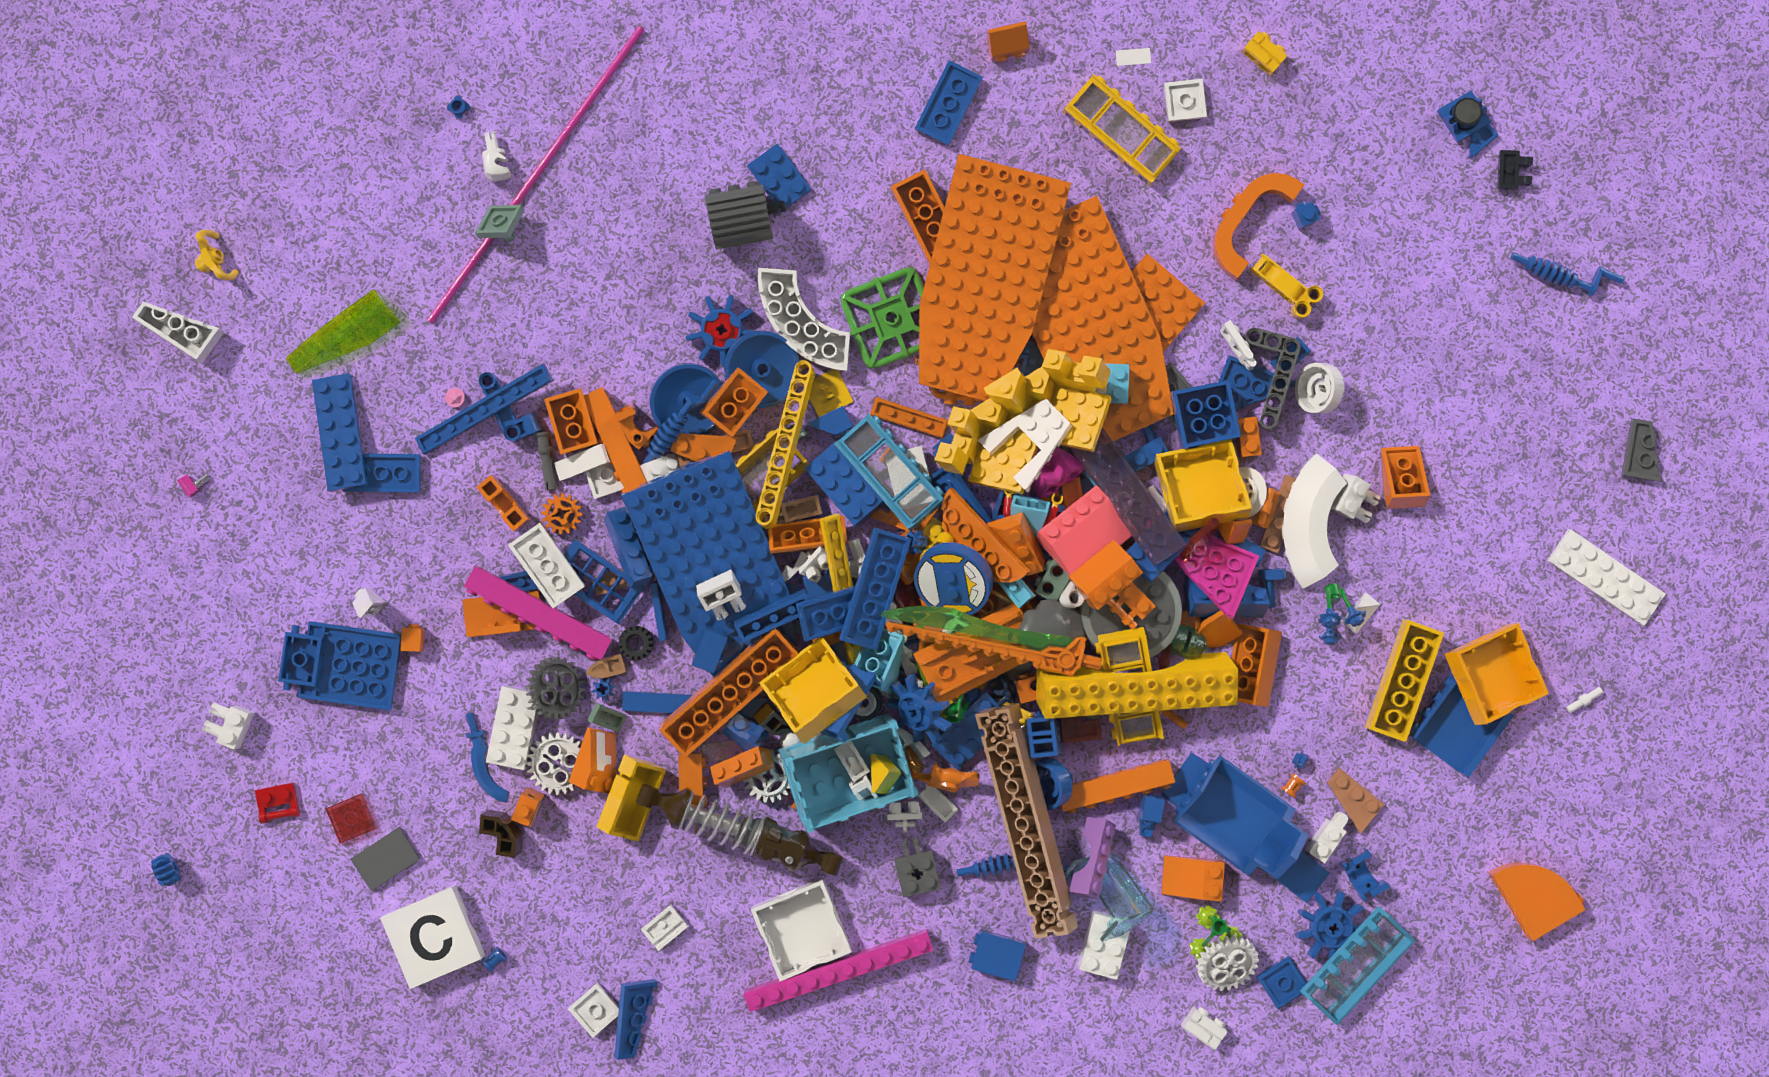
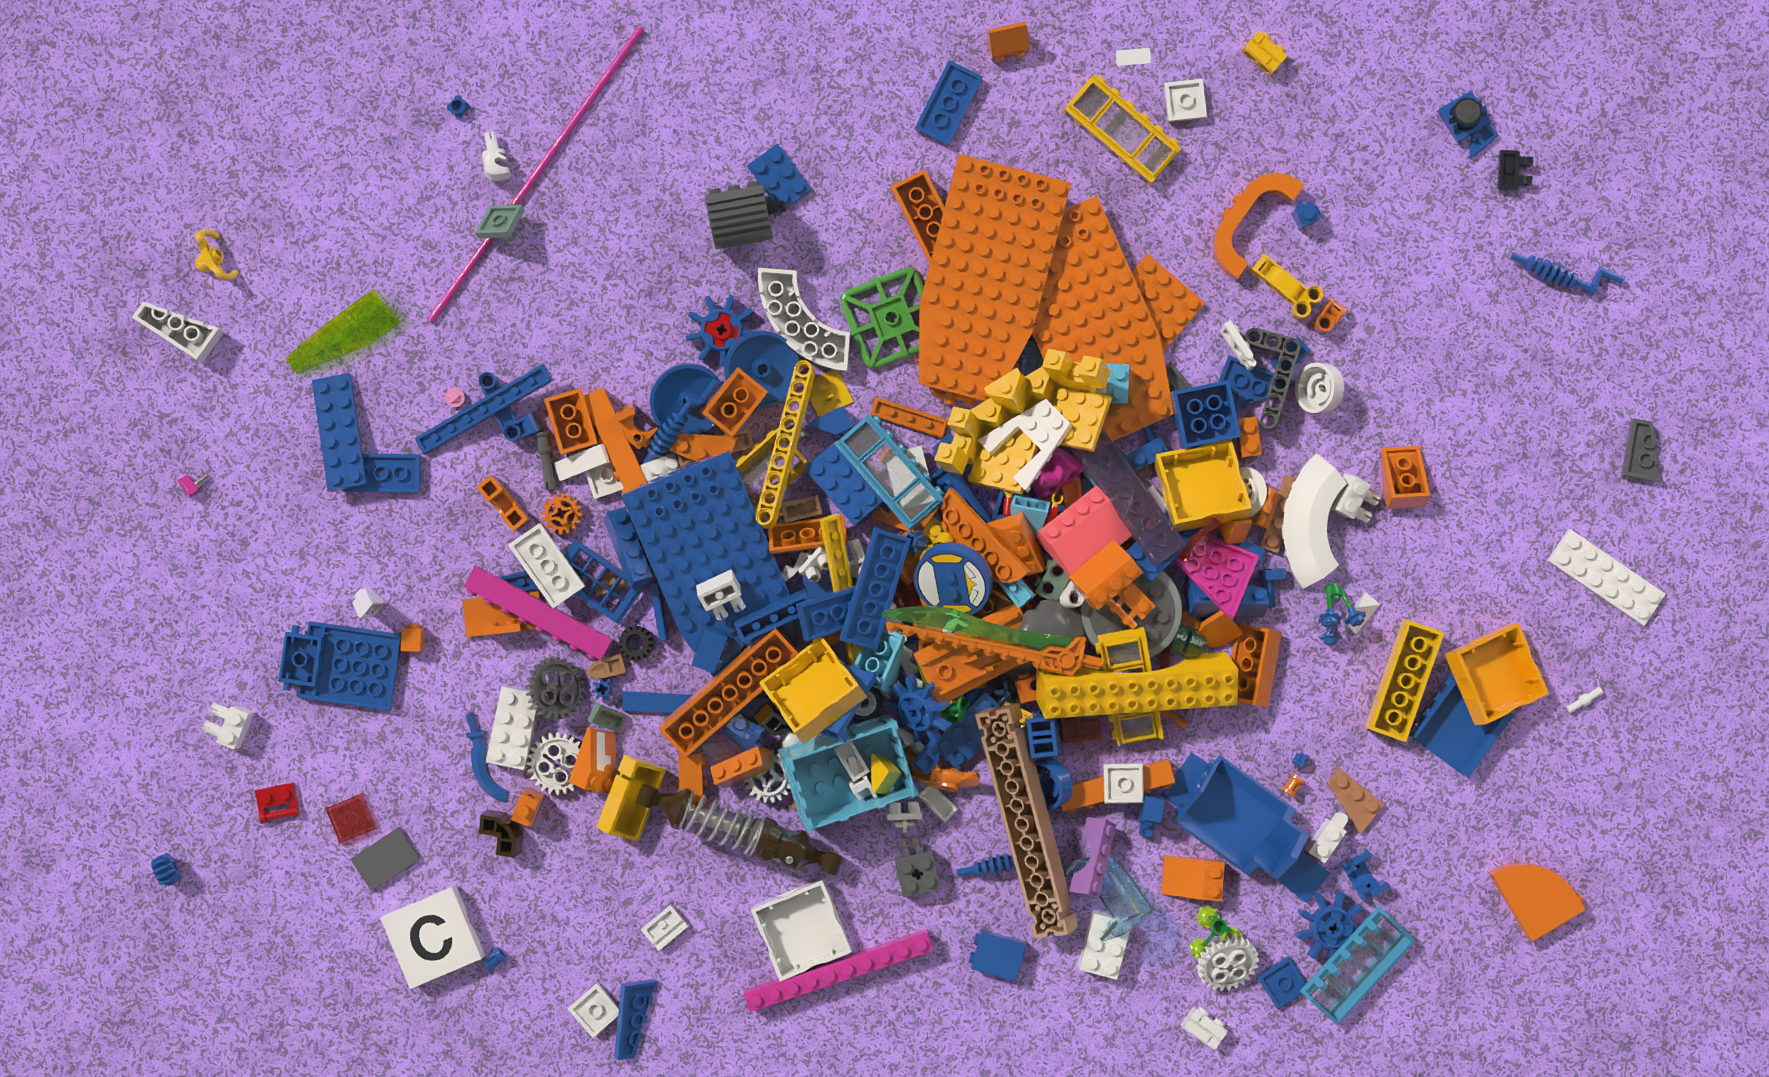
(927, 758): none -> blue tile
(1123, 783): none -> white plate
(1331, 314): none -> orange piece

